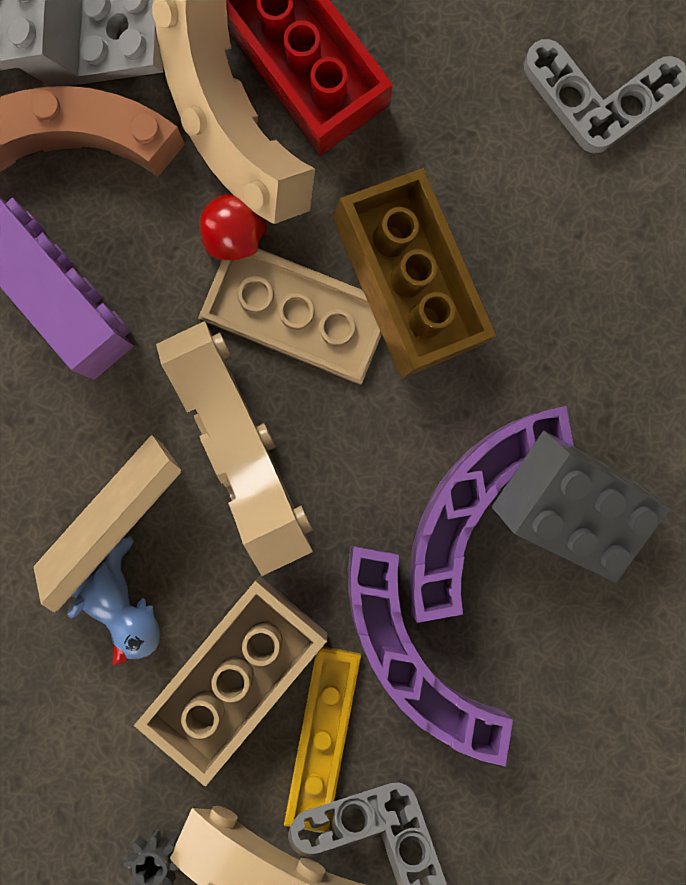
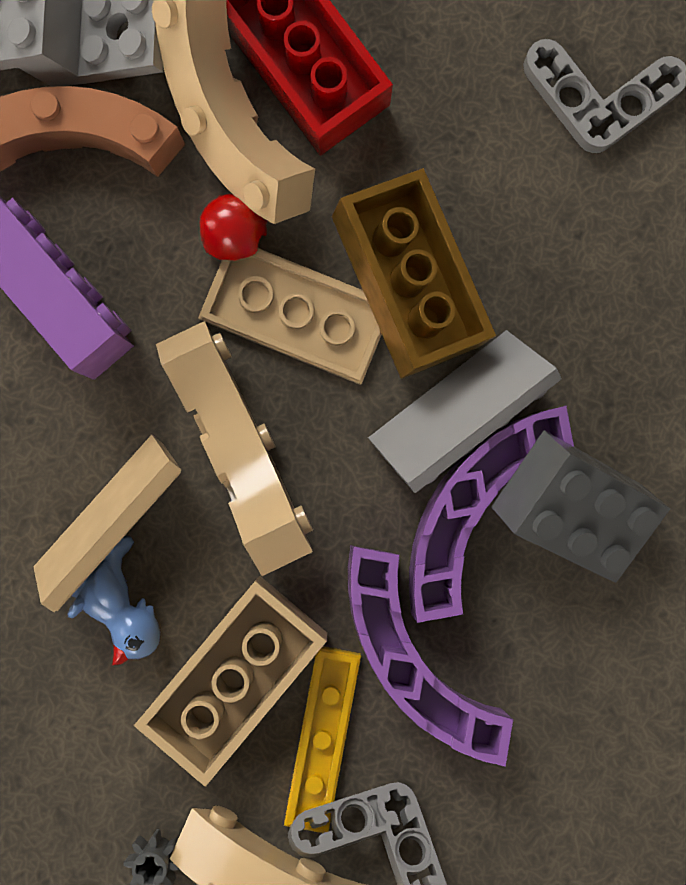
(463, 409): none -> light grey tile

